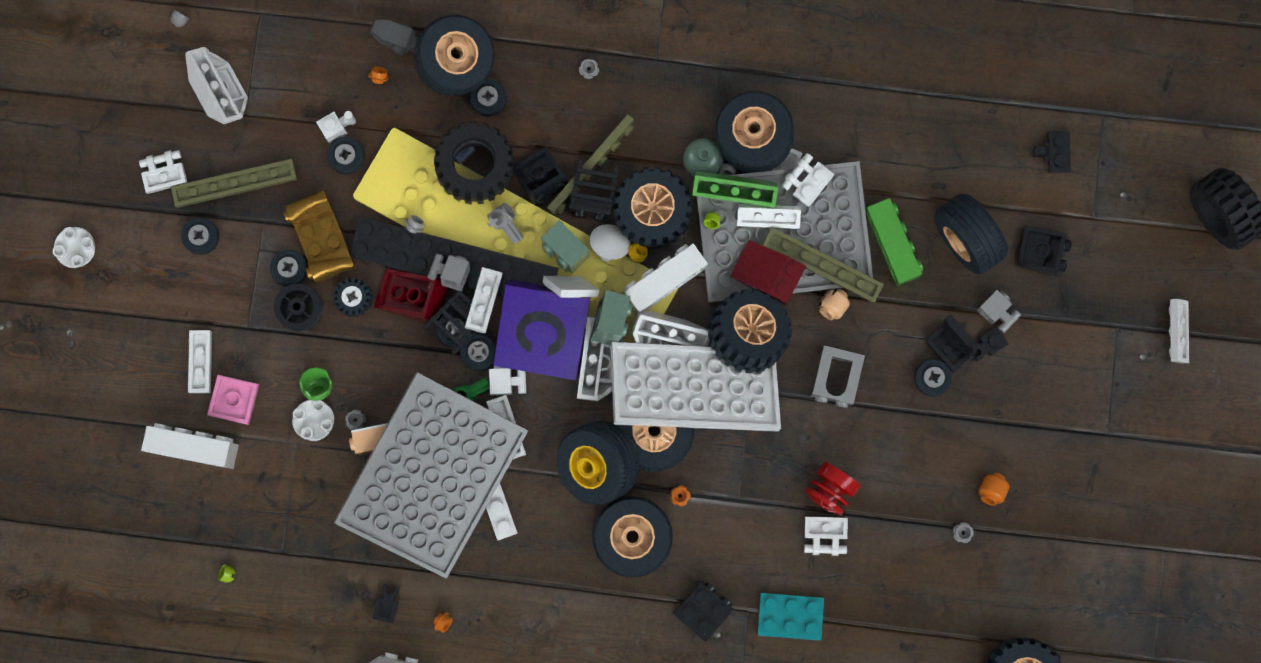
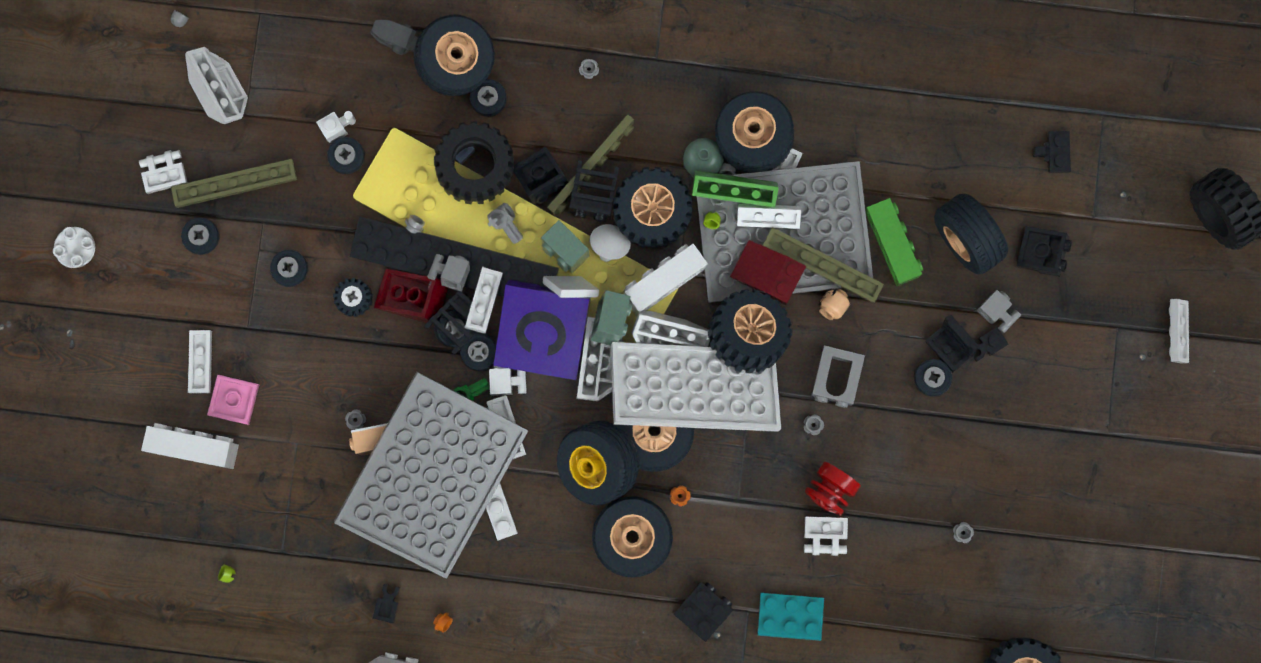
(306, 316): black wheel -> none
(313, 420): white dish -> none
(315, 384): bright green hair -> none
(319, 237): pearl gold piece -> none
(378, 75): orange plate -> none
(637, 253): yellow plate -> none
(812, 185): white plate -> none
(819, 424): none -> light grey plate
(994, 489): orange head -> none

